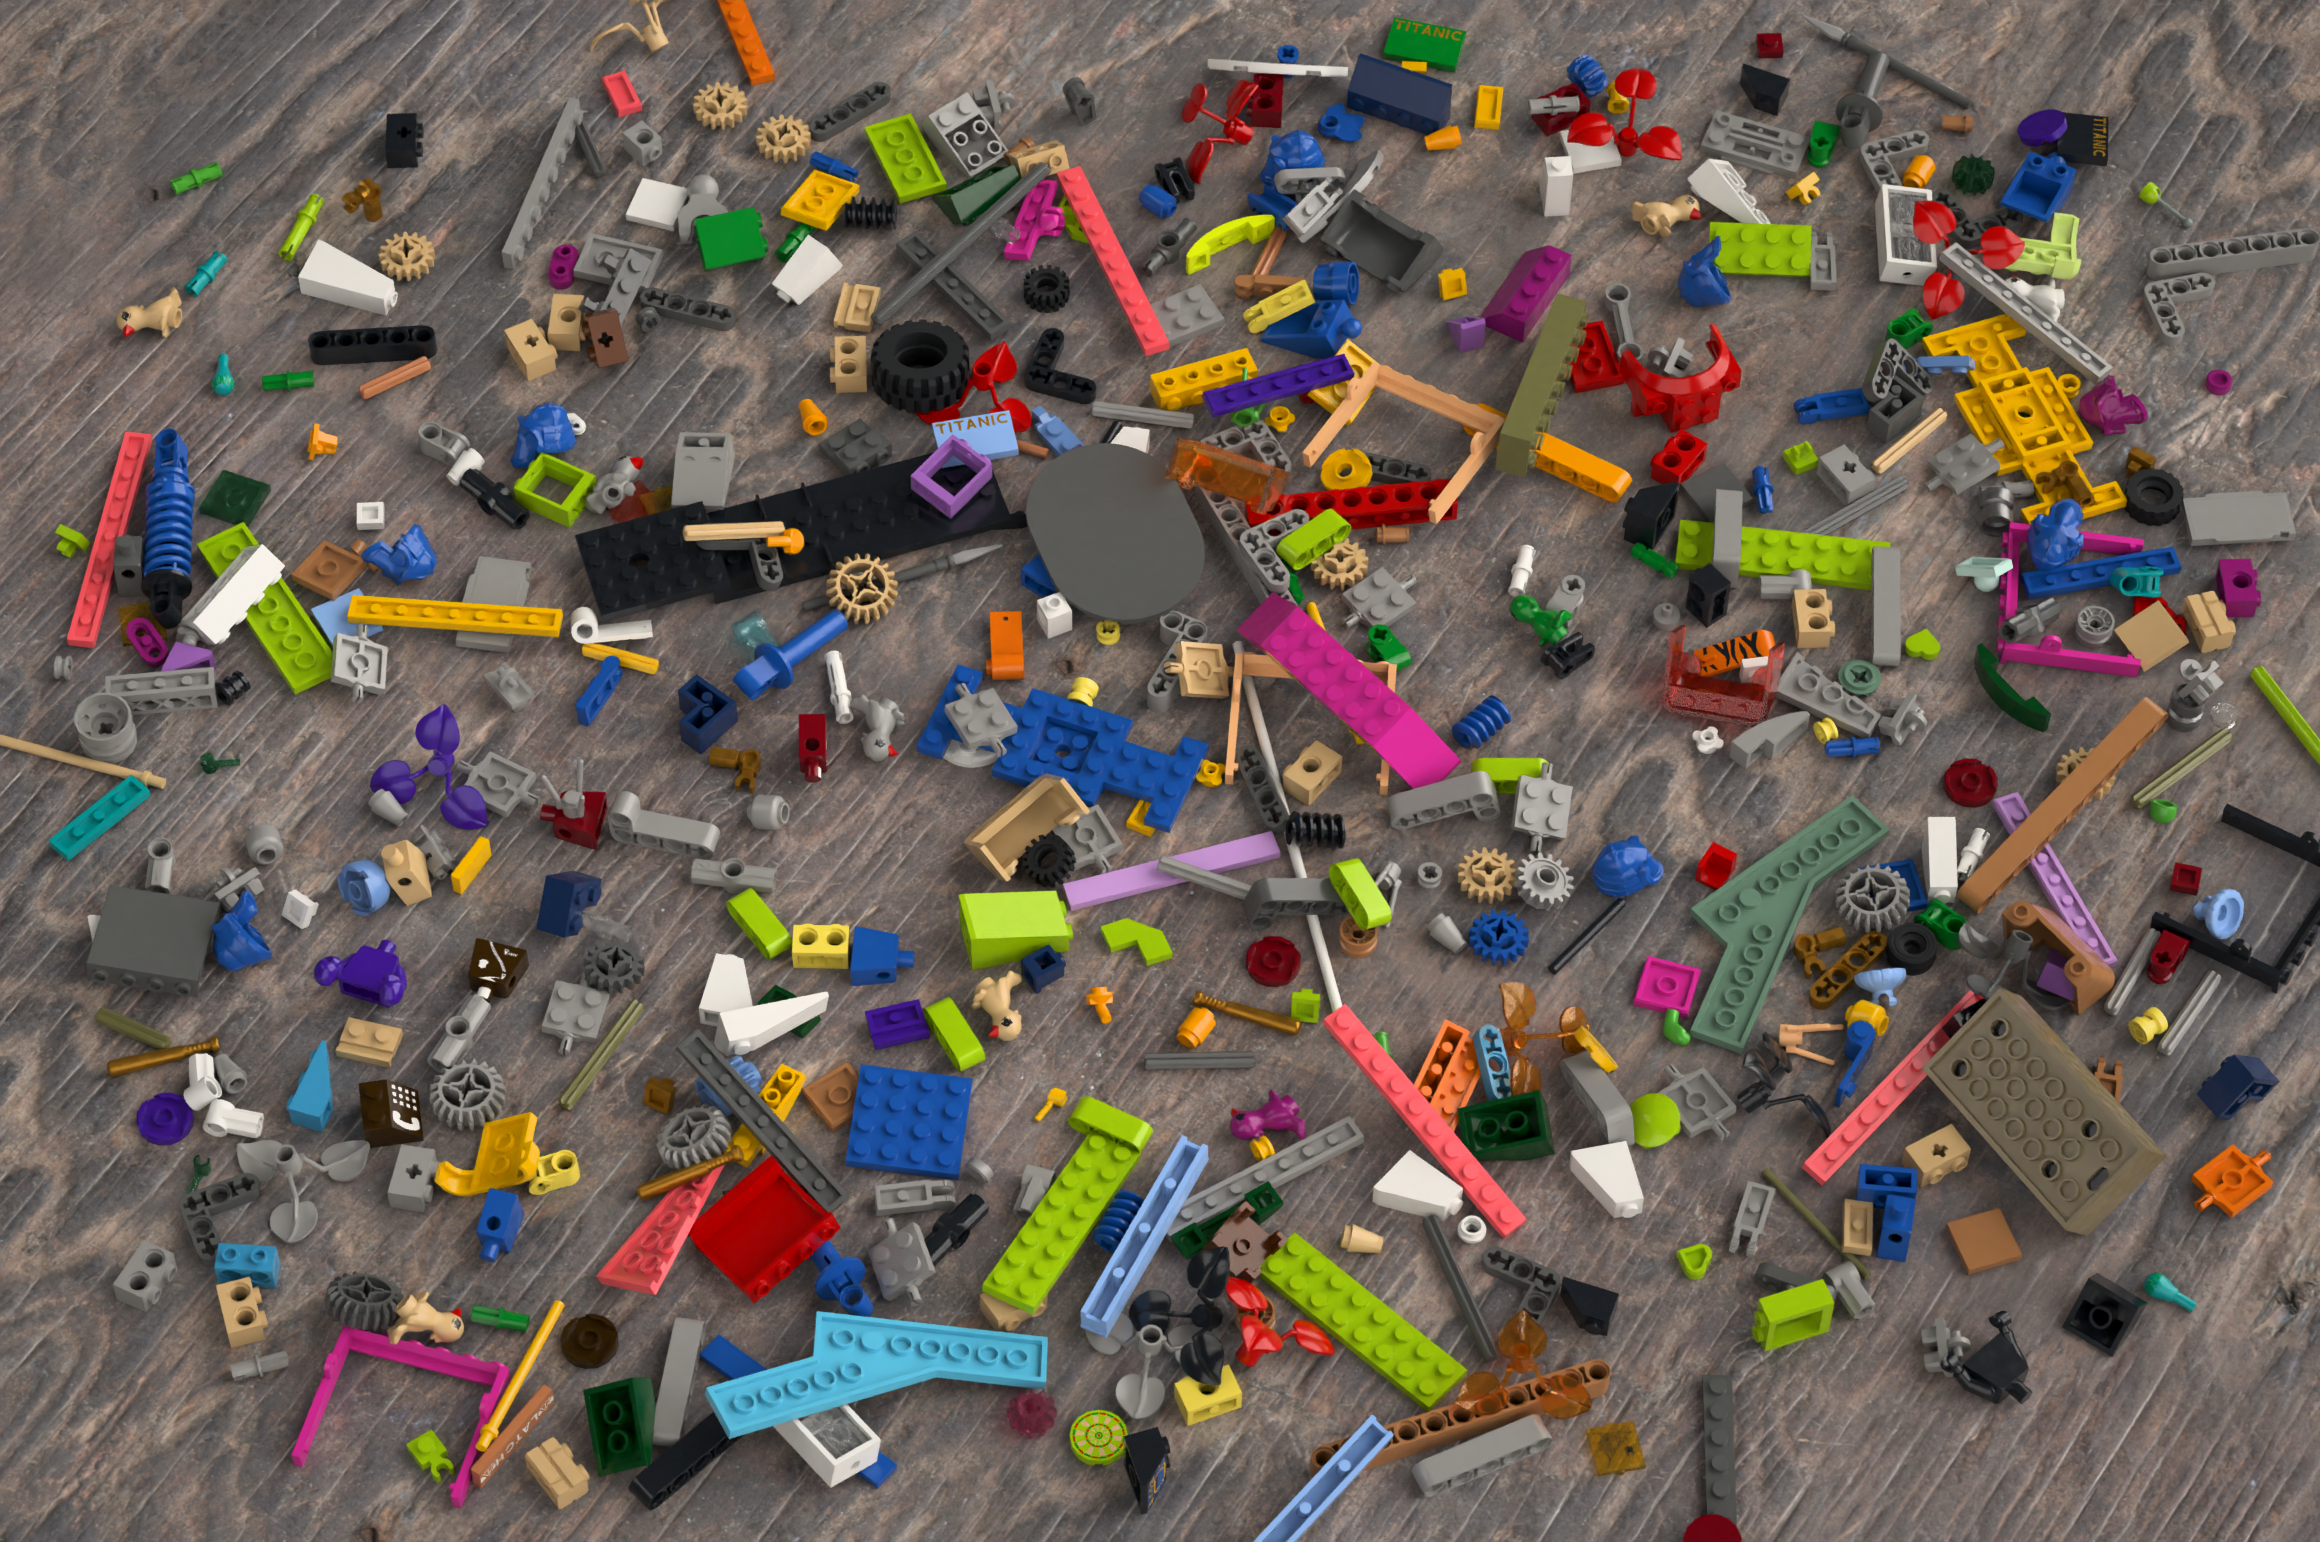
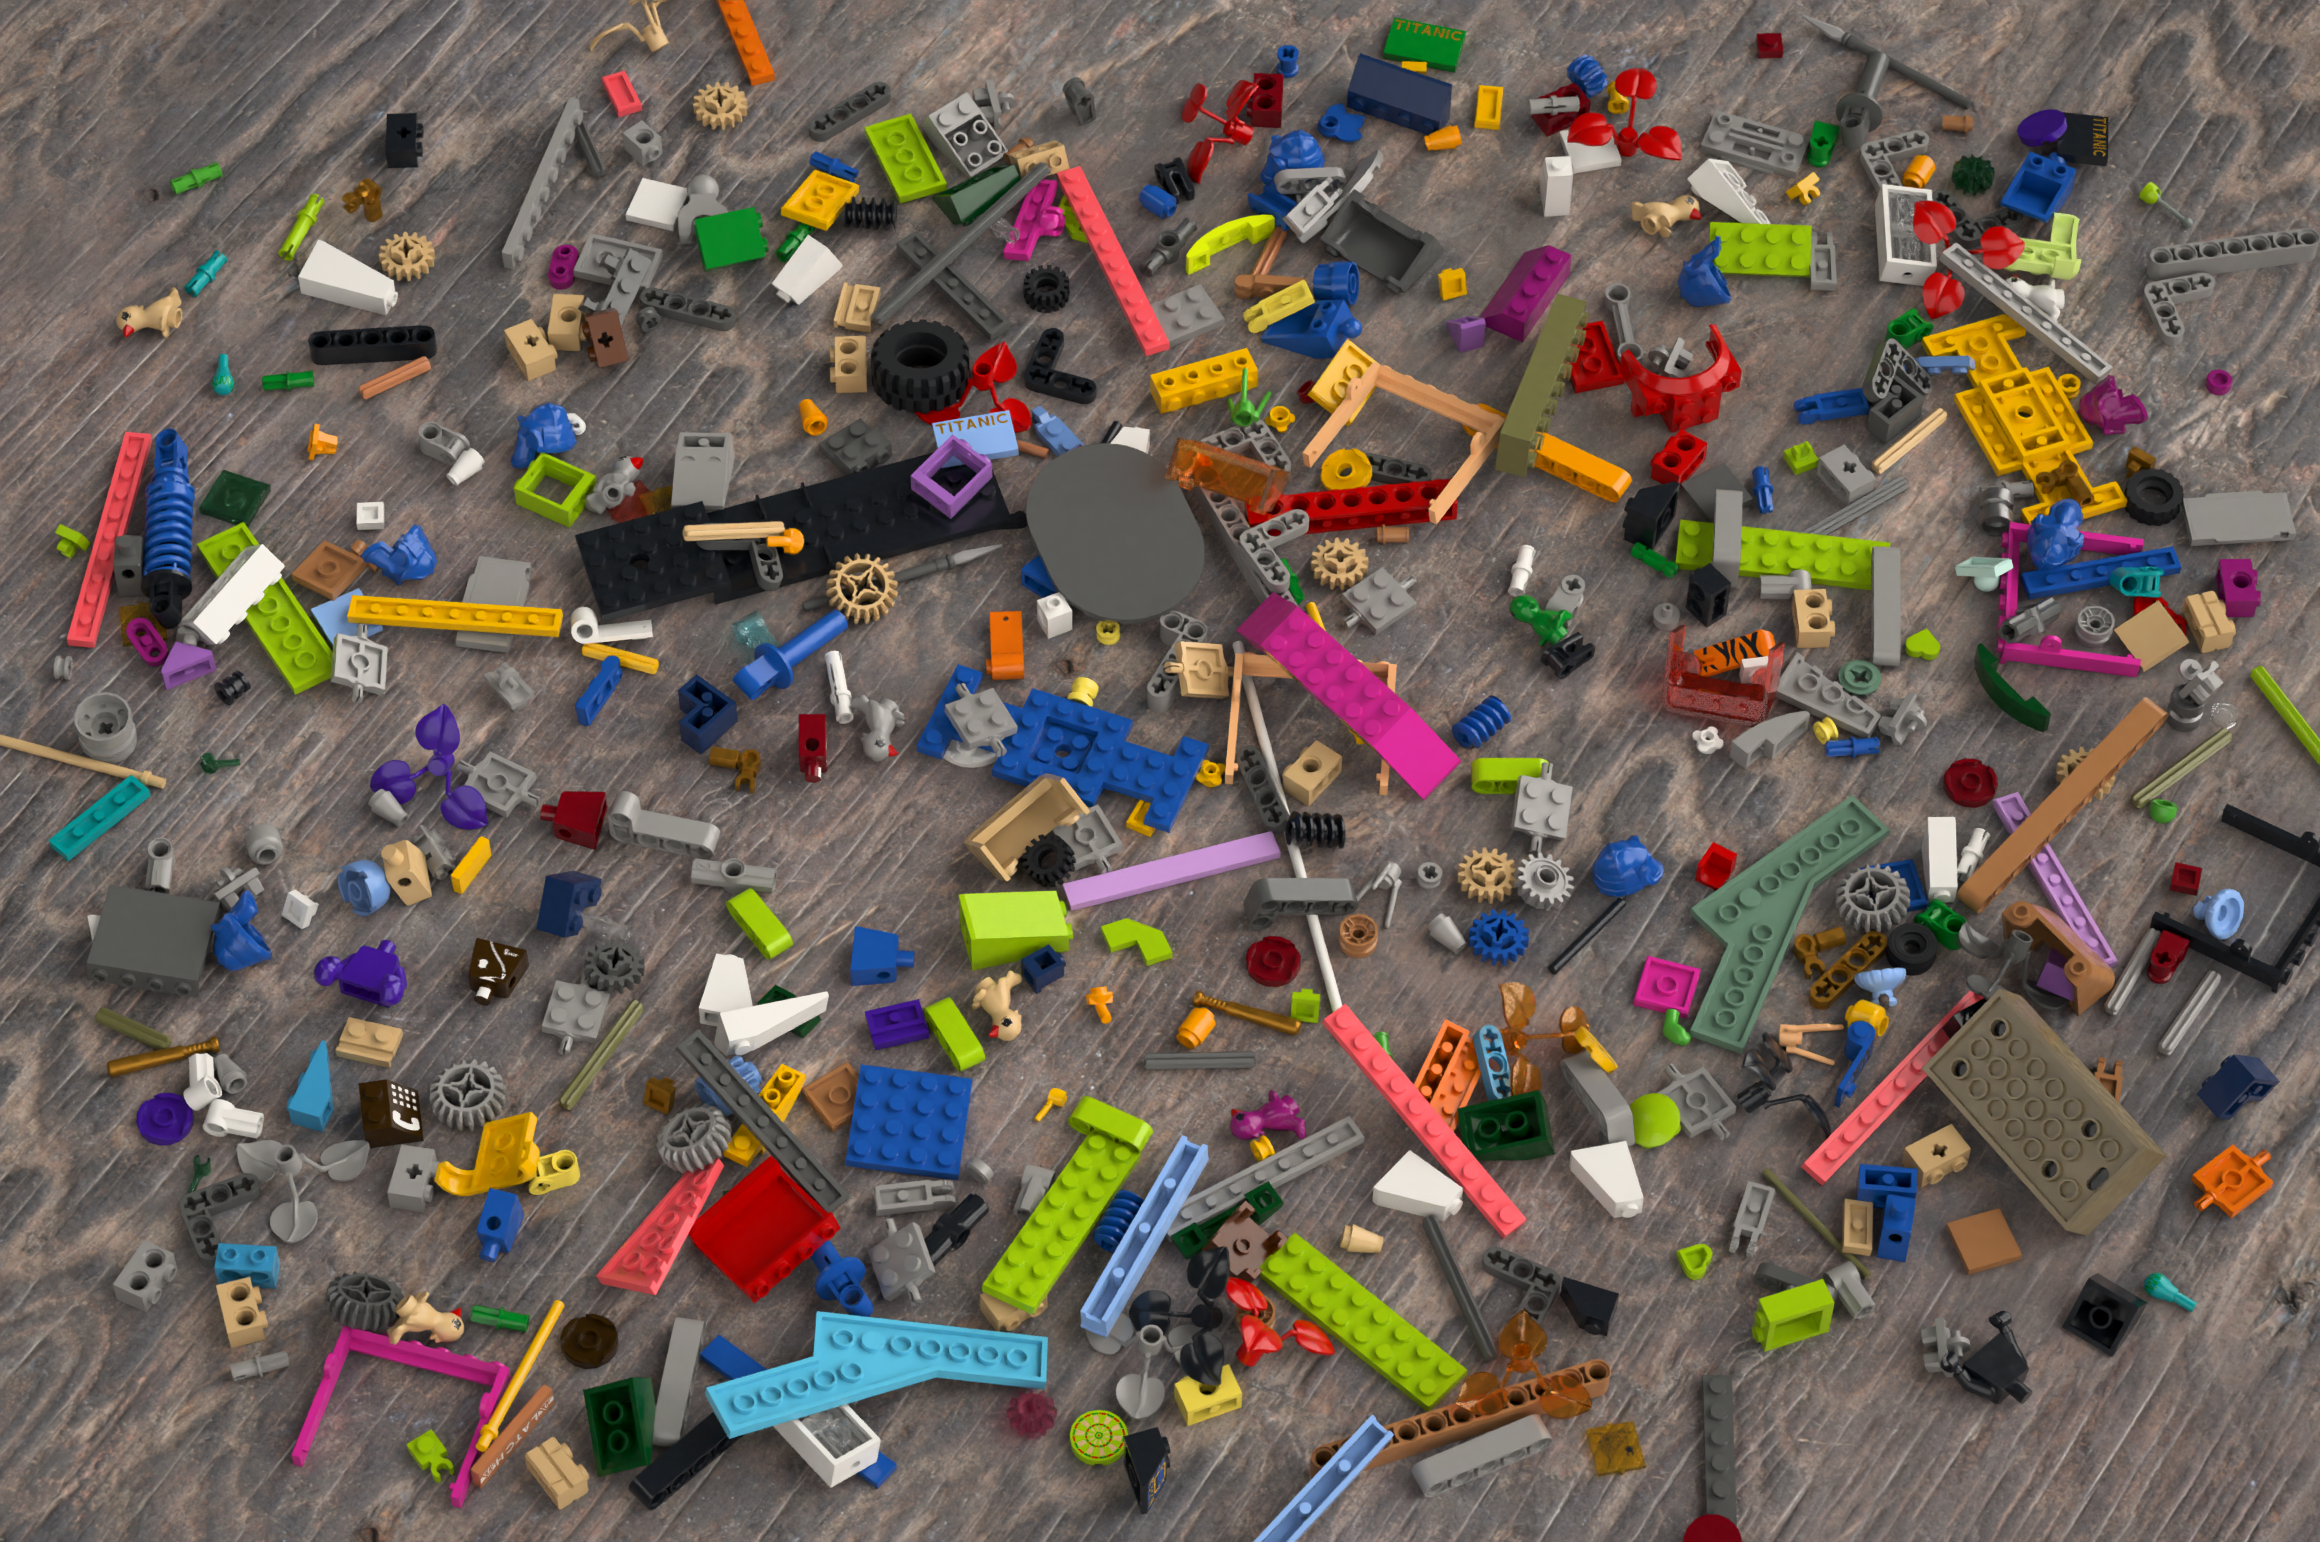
(162, 687): light grey fence -> none
(465, 1022): light grey piece -> none
(494, 498): black piece -> none
(572, 801): light grey plant -> none
(684, 1175): pearl gold piece -> none
(768, 812): light grey head -> none
(783, 139): tan gear -> none
(821, 951): light yellow brick -> none
(1142, 414): light grey axle -> none
(1203, 877): light grey axle -> none
(1277, 68): white tile -> none
(1278, 385): dark purple tile -> none
(1313, 539): lime beam -> none
(1359, 894): lime beam -> none
(1387, 648): green piece -> none
(1445, 799): light grey beam -> none
(1474, 1223): white plate -> none
(1764, 89): black slope -> none
(1963, 464): light grey plate -> none
(2148, 1025): light yellow wheel -> none

